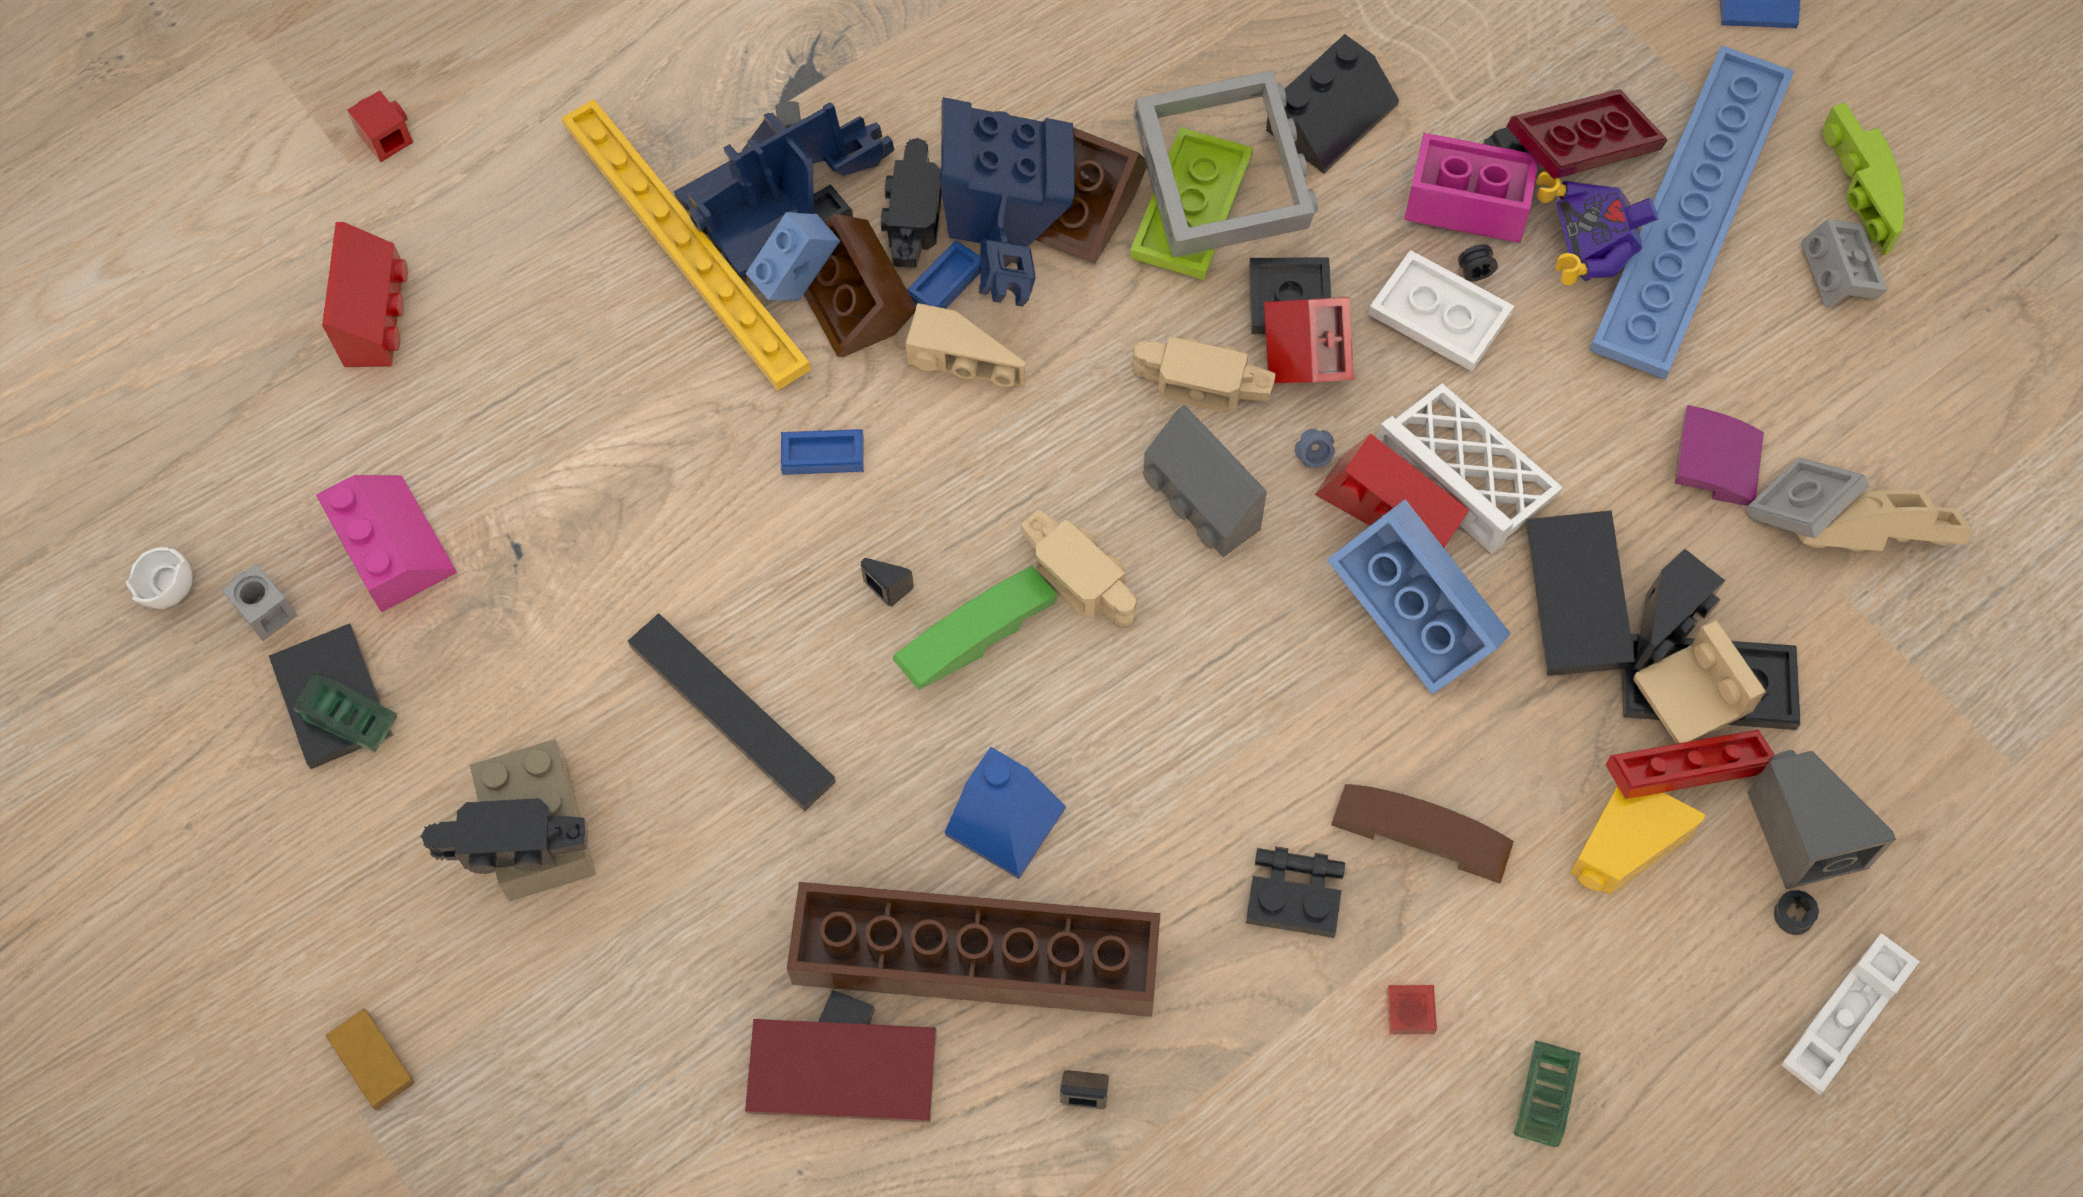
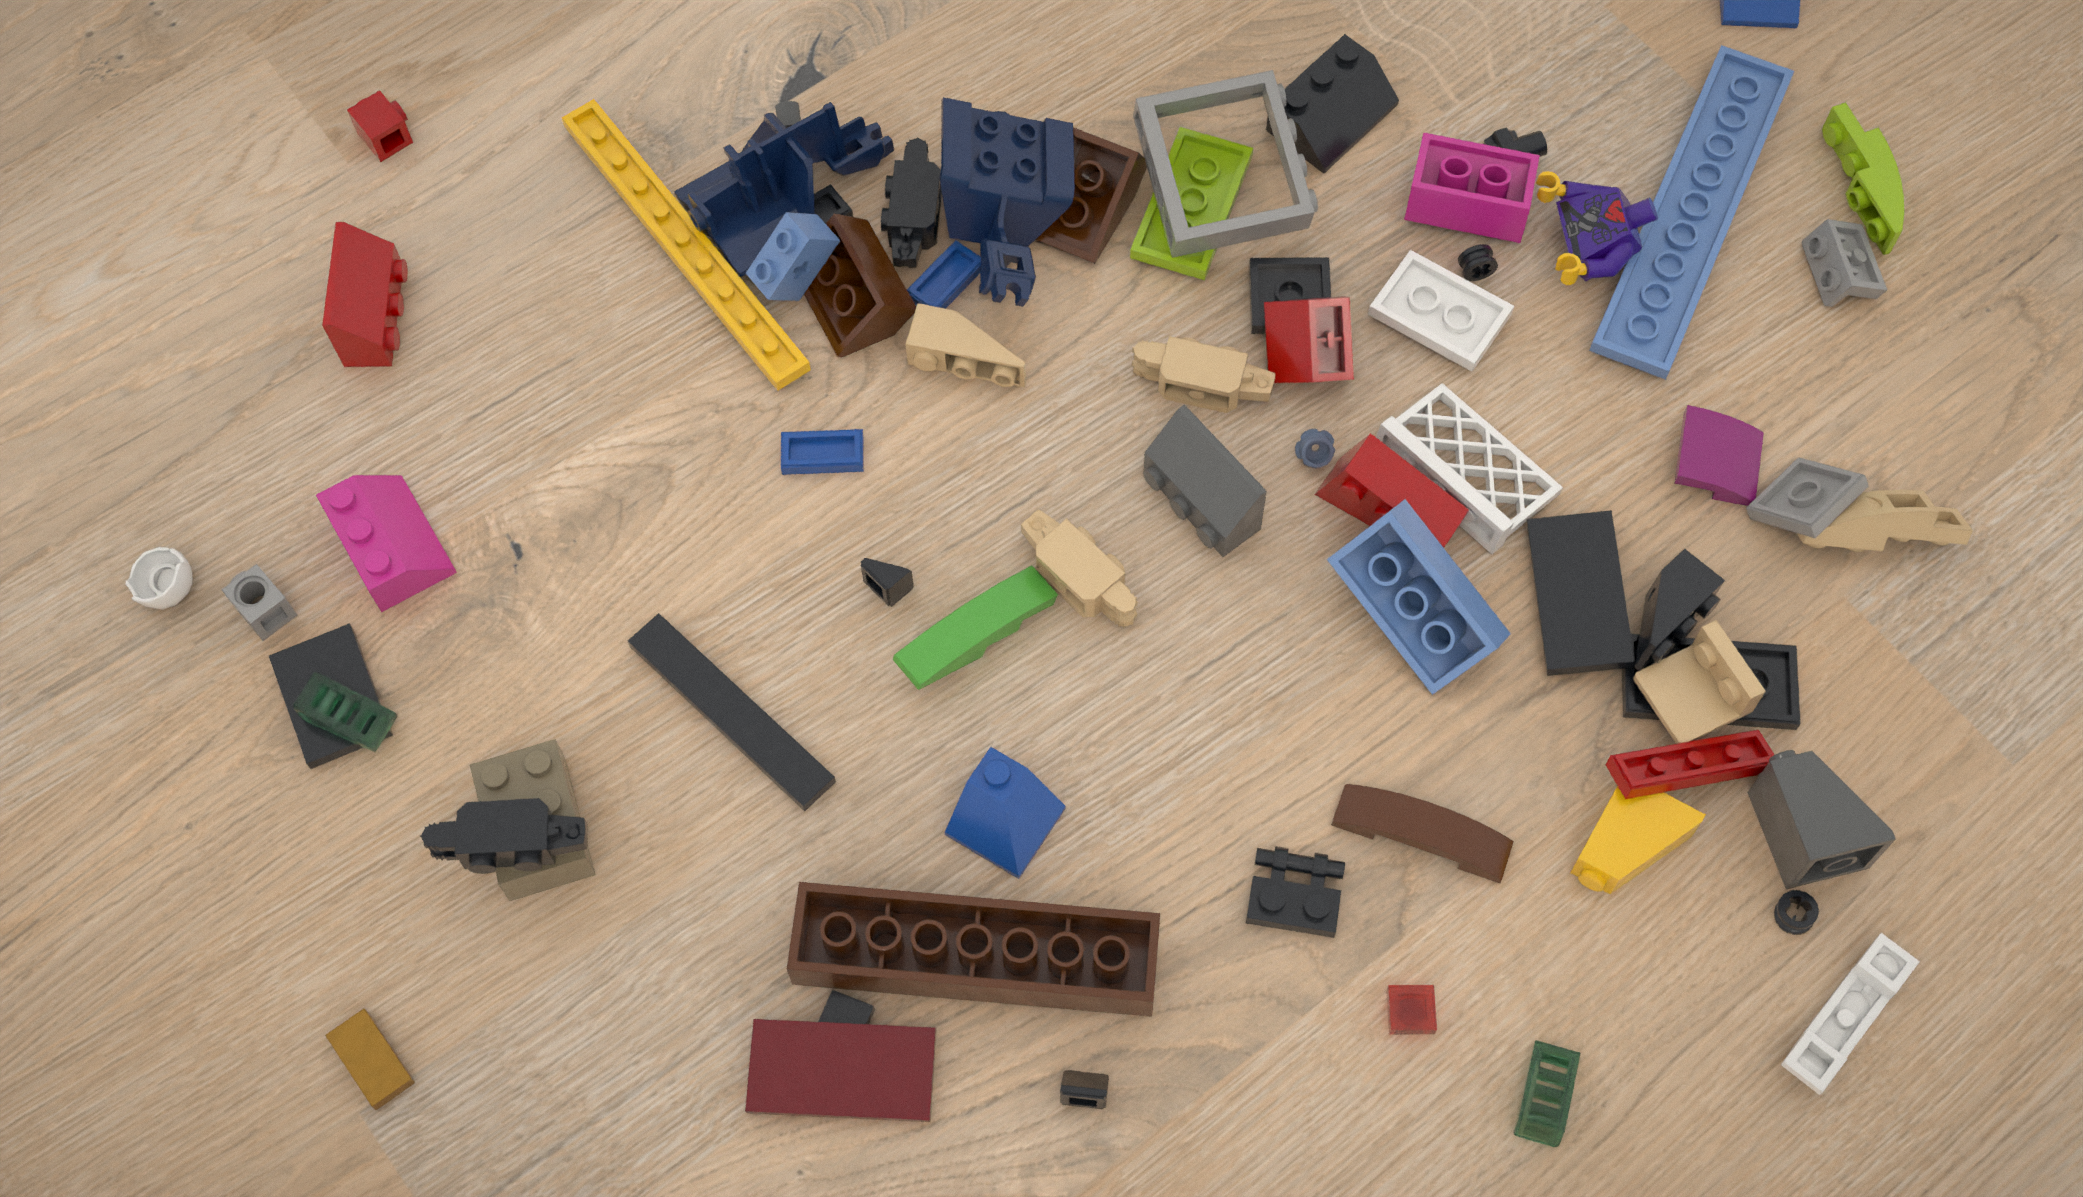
(1586, 133): dark red tile -> none

